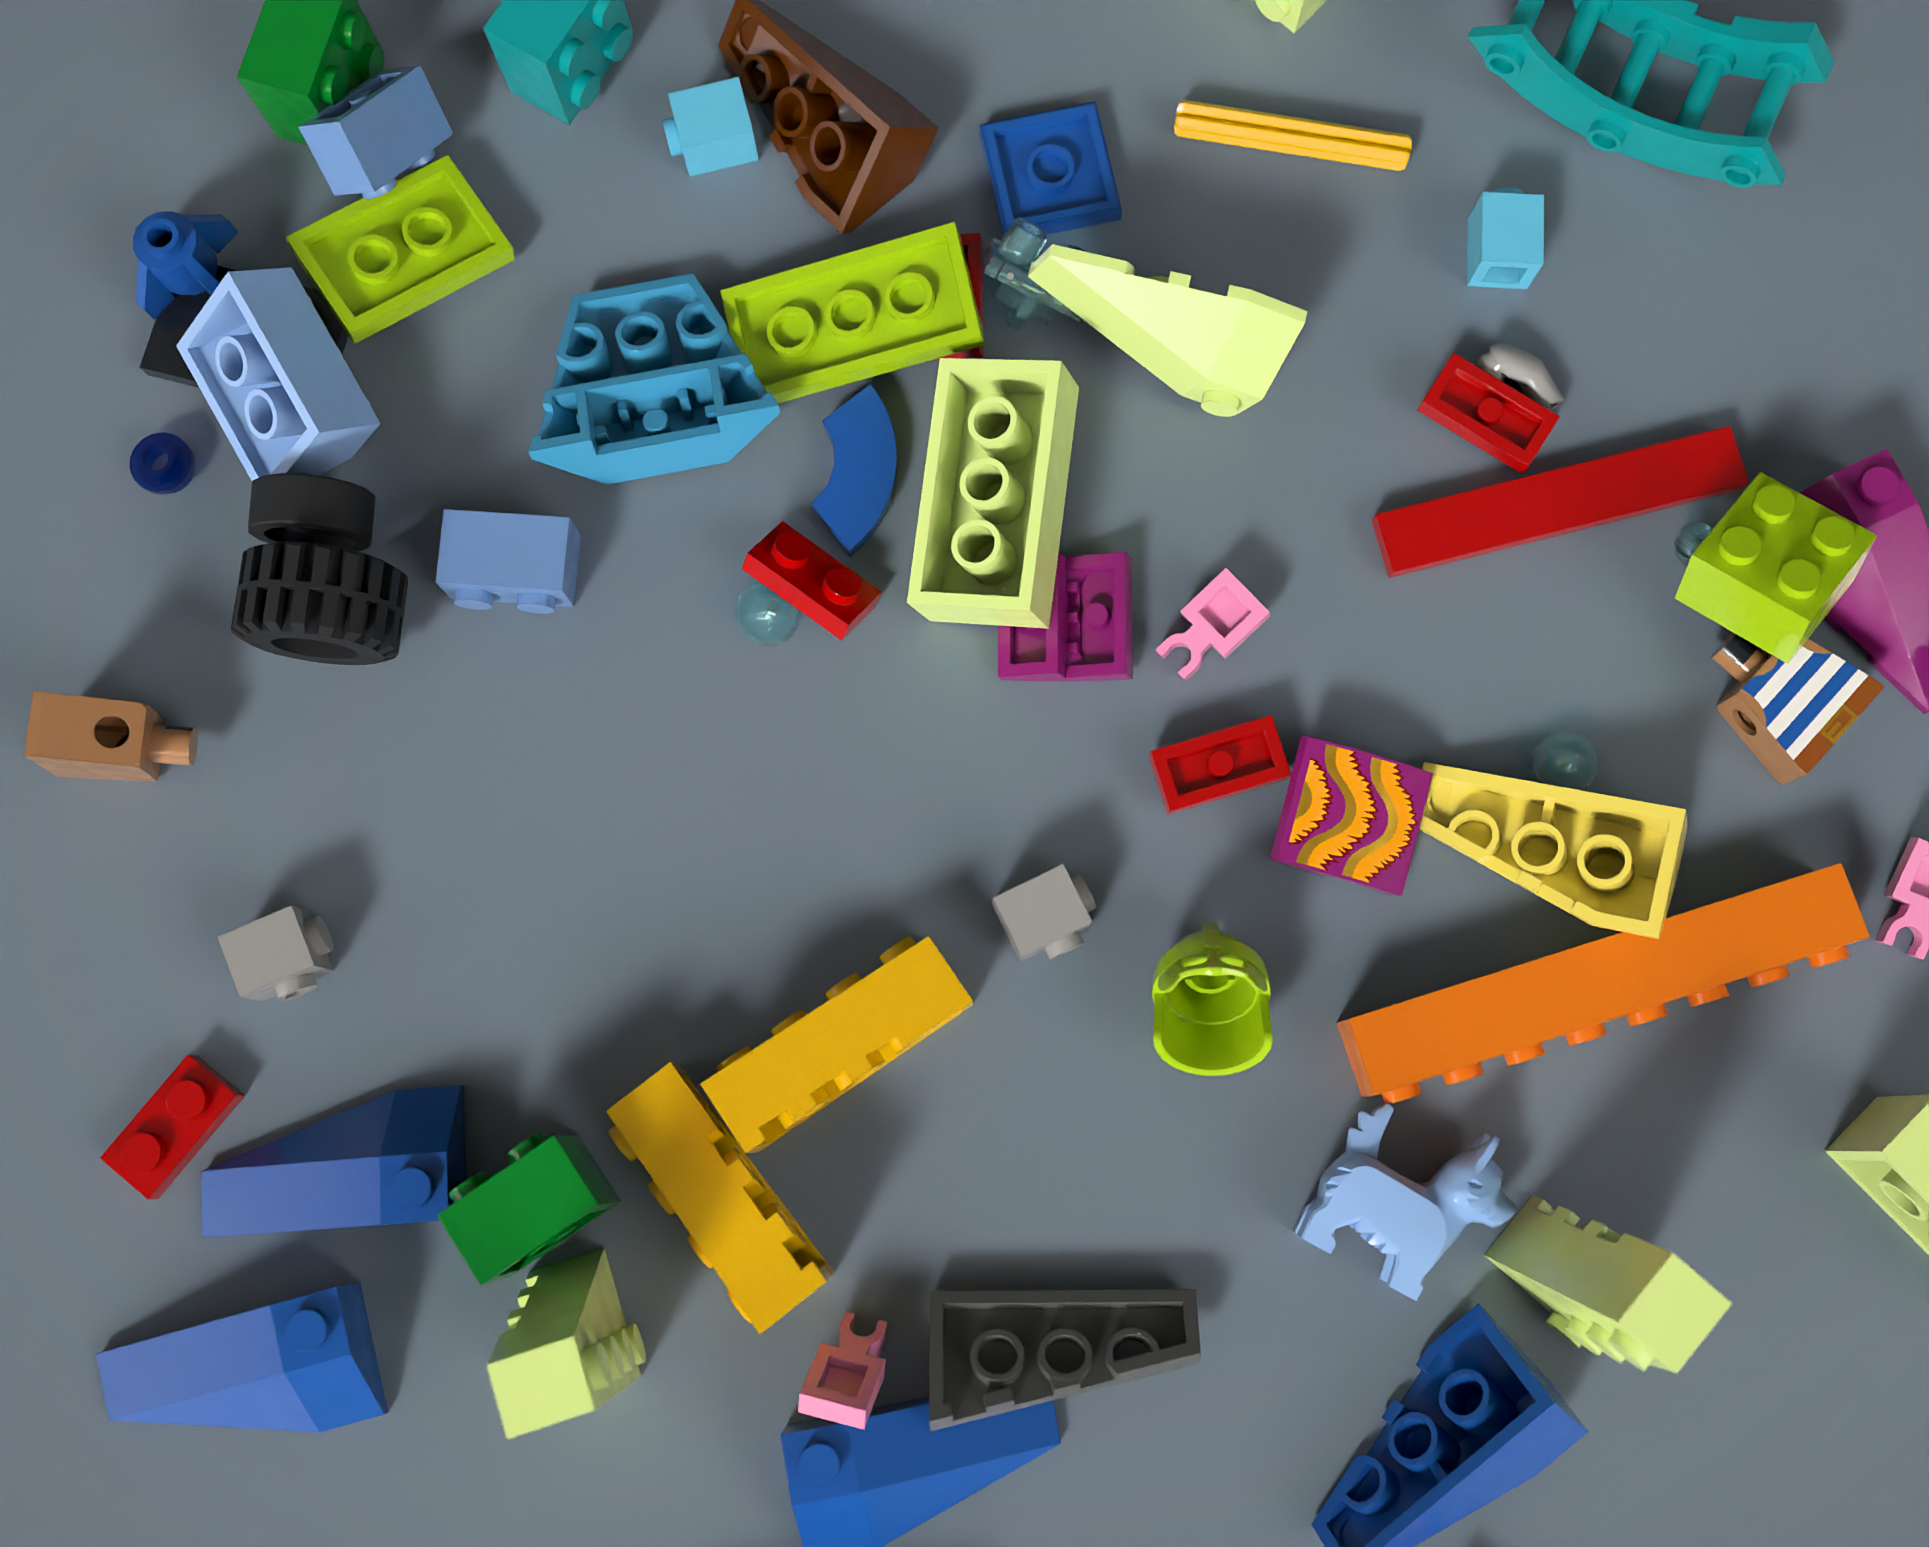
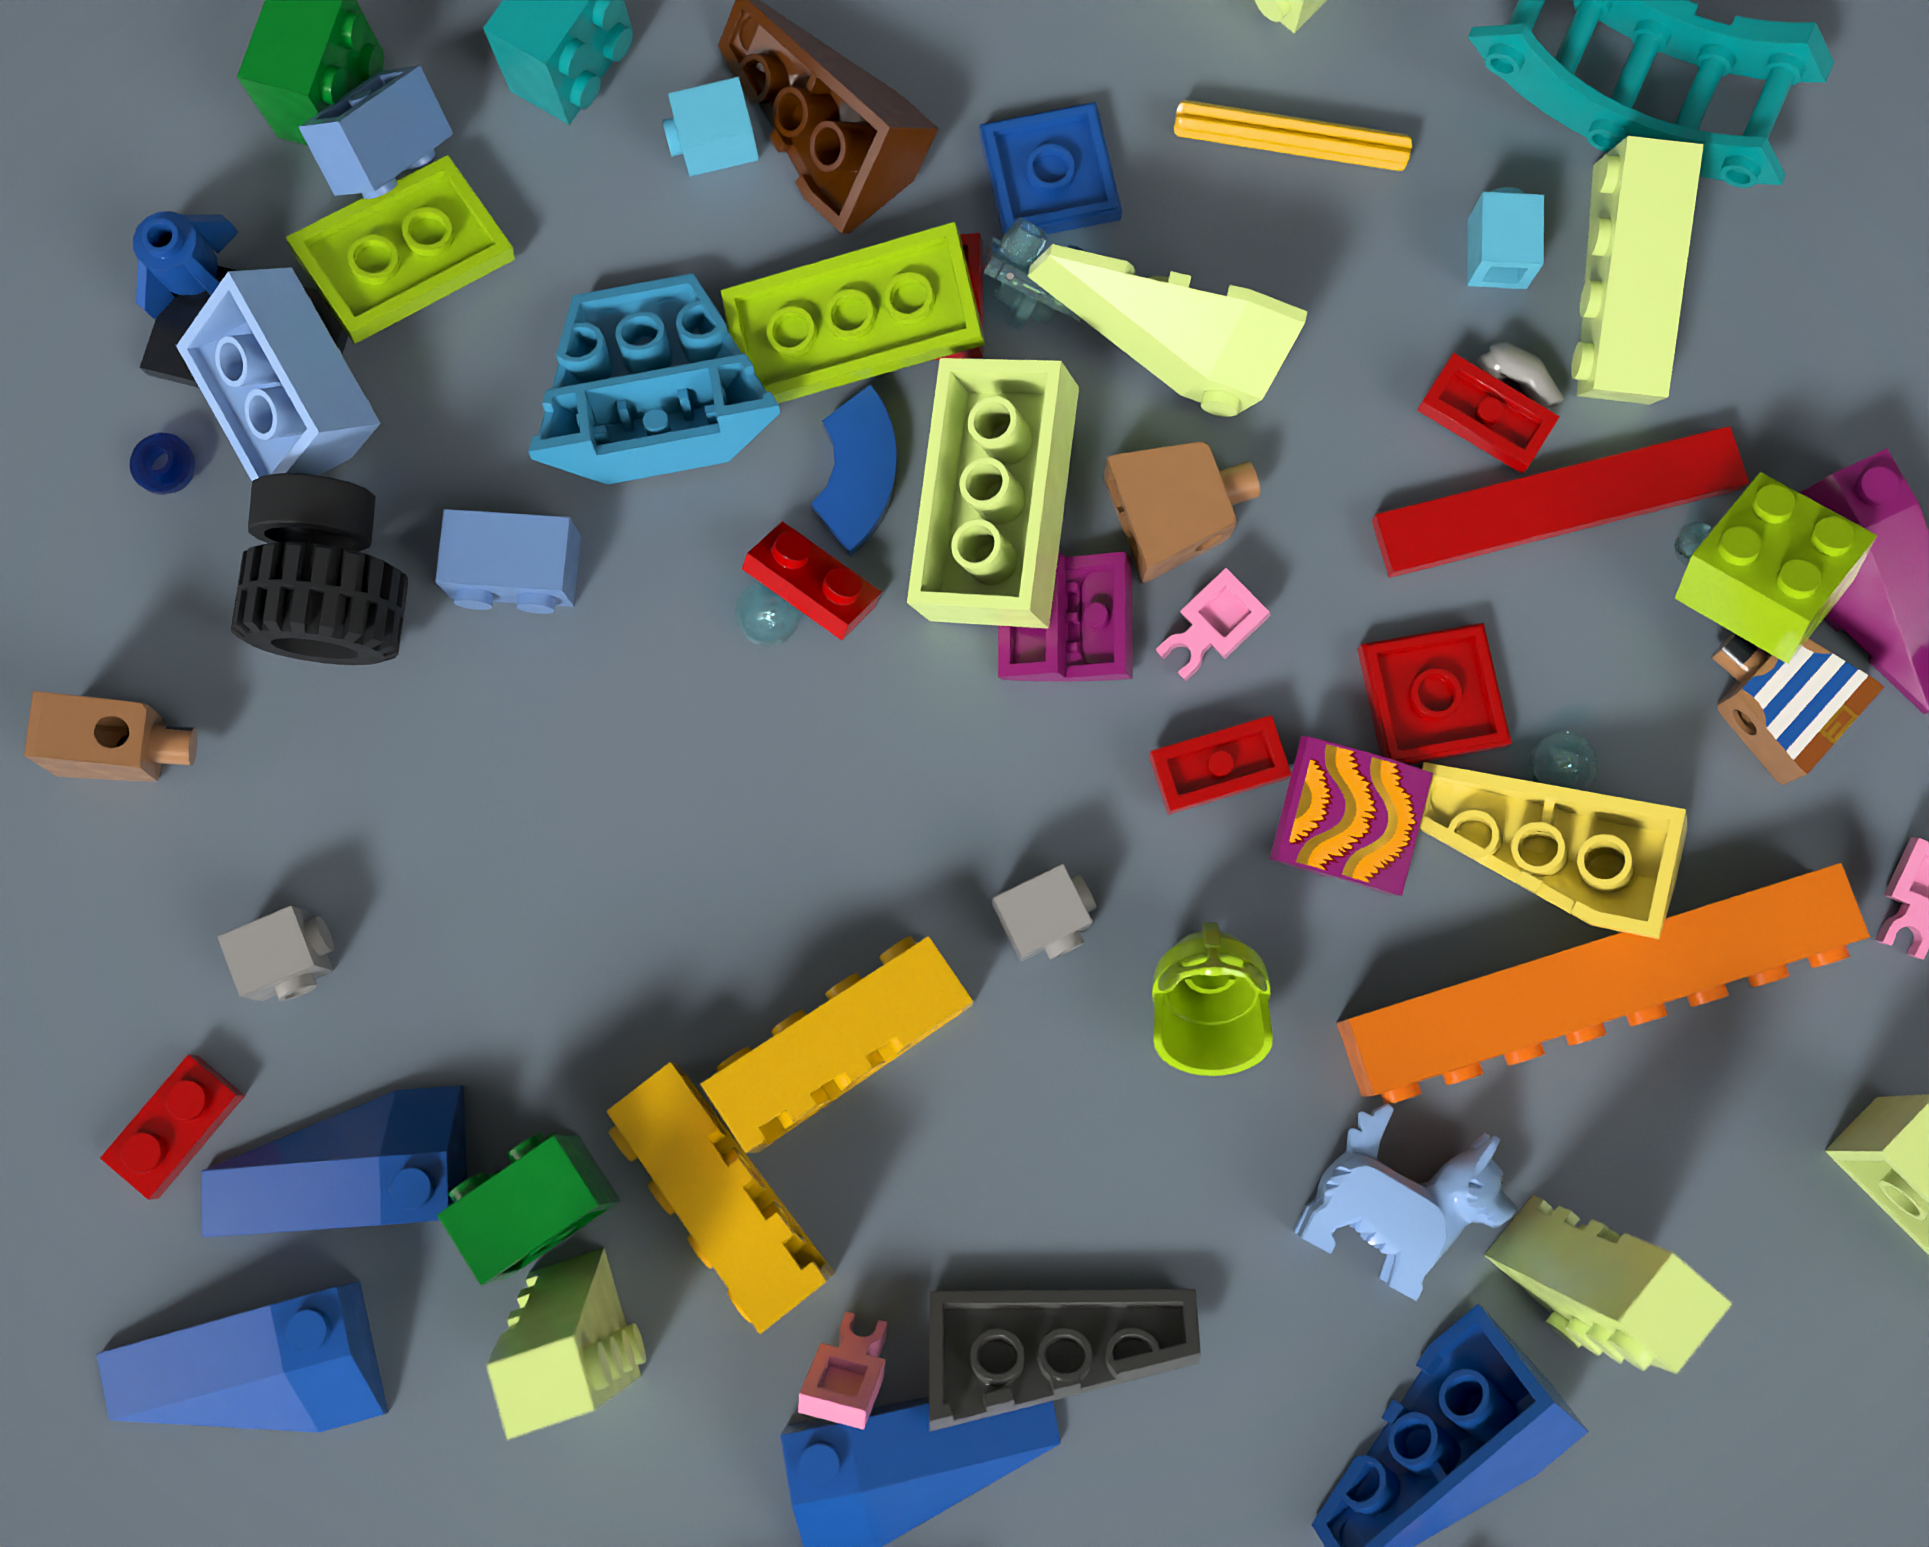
(1175, 503): none -> medium nougat torso
(1434, 695): none -> red tile
(1636, 268): none -> yellowish green wedge

